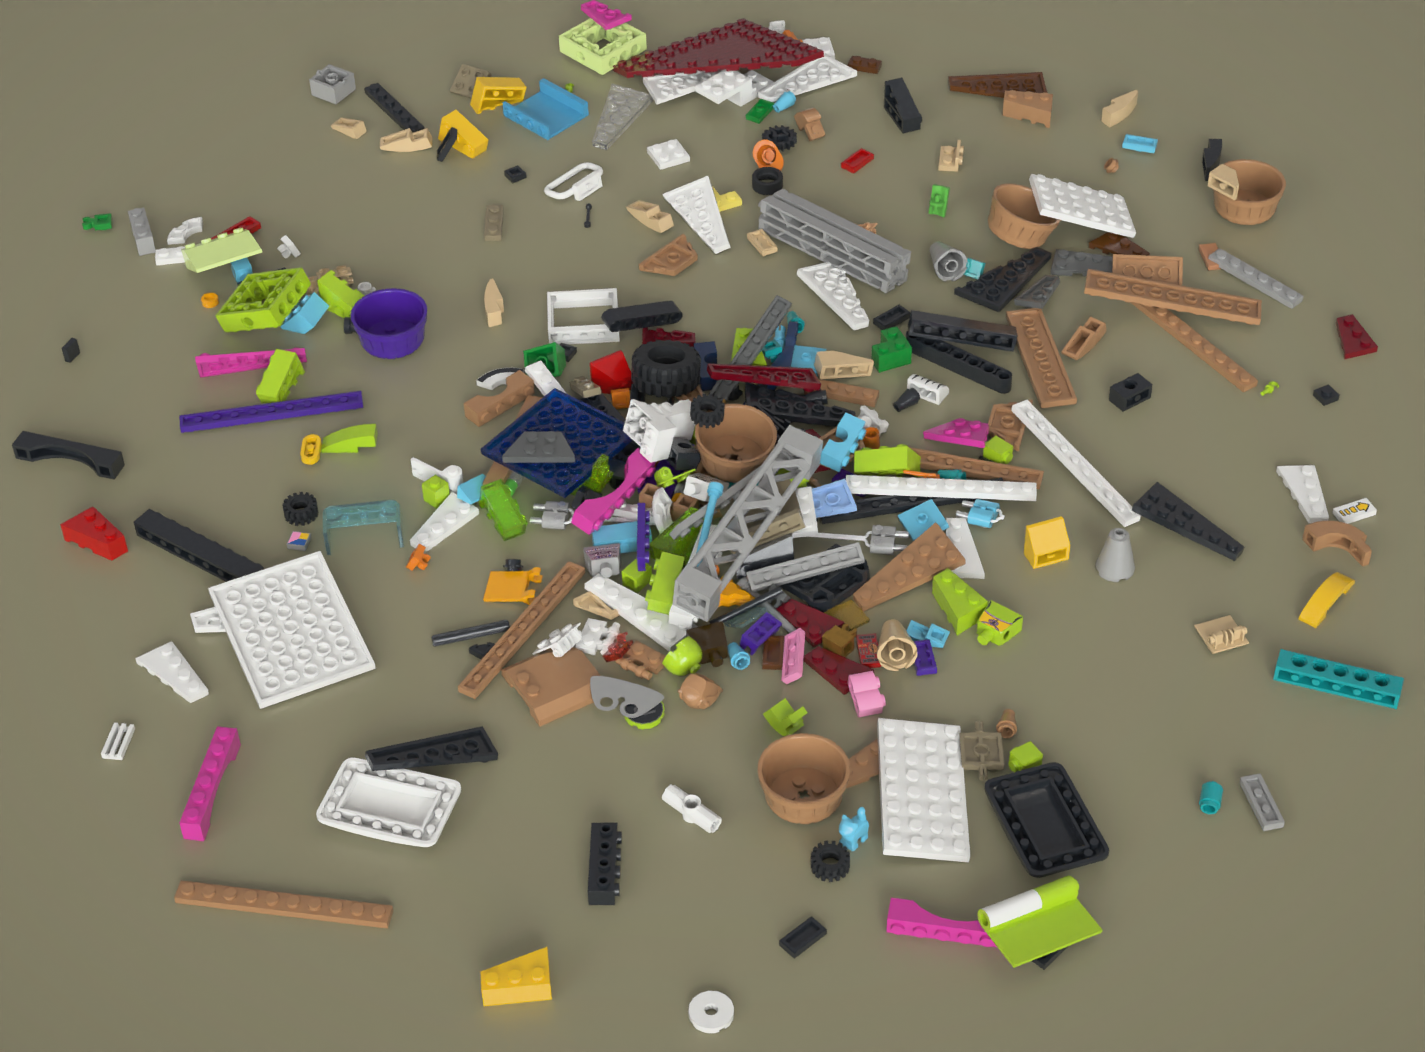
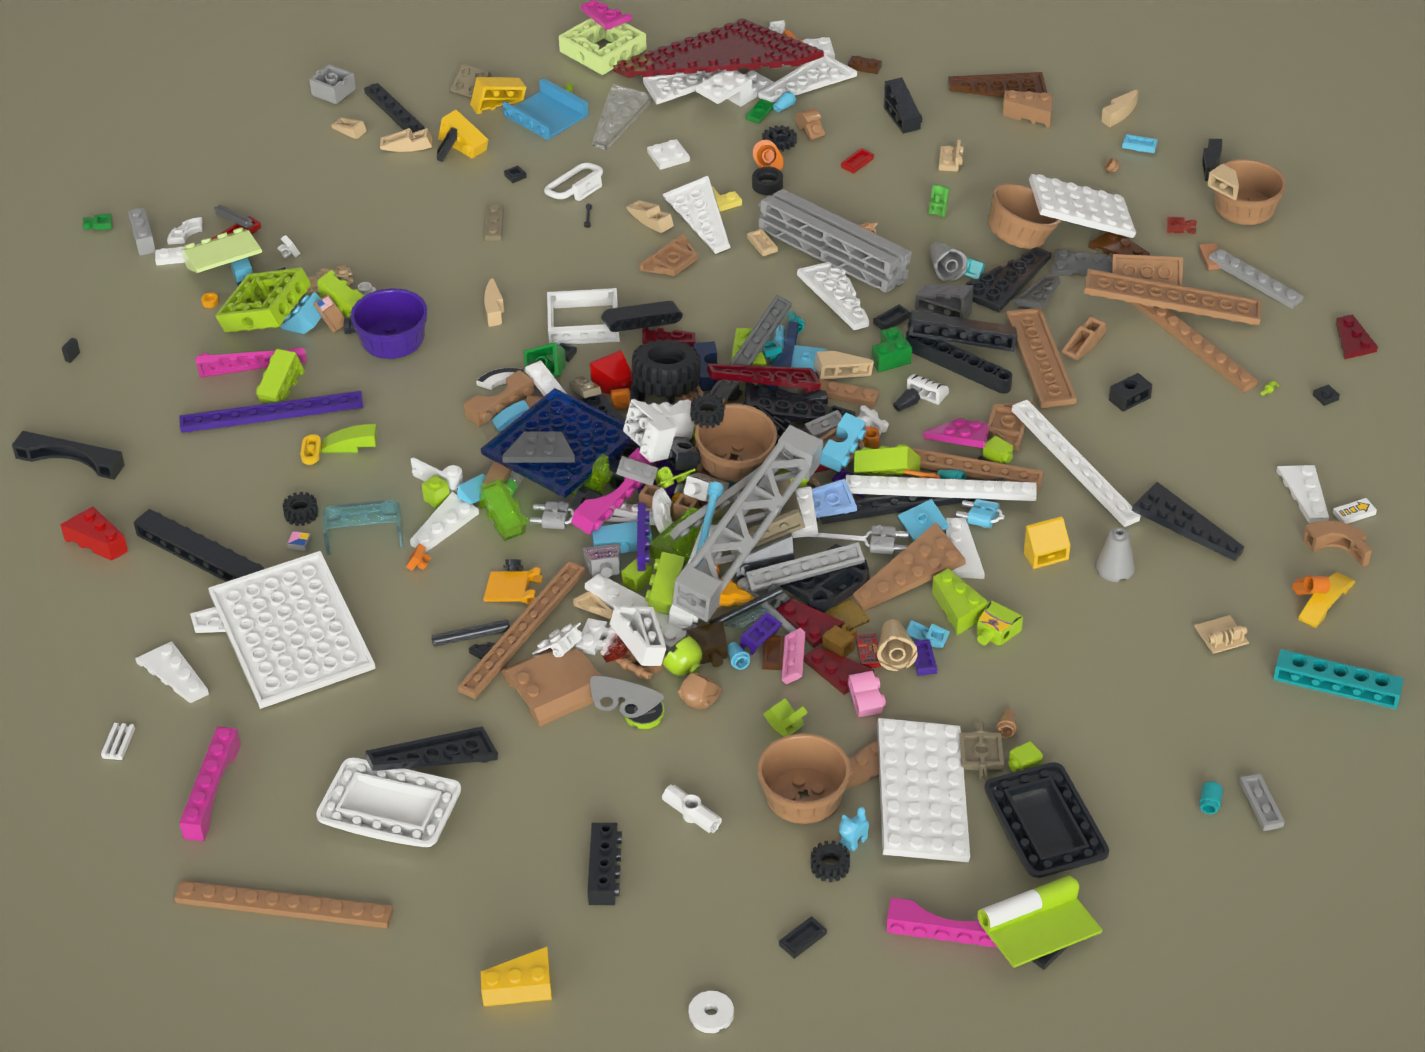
(233, 216): none -> dark grey axle
(330, 313): none -> medium nougat tile
(509, 414): none -> medium azure slope
(637, 471): none -> light grey plate
(640, 633): none -> white wedge
(823, 424): none -> light grey plate
(945, 300): none -> flat silver wedge
(1179, 224): none -> clear red plate
(1311, 585): none -> orange piece

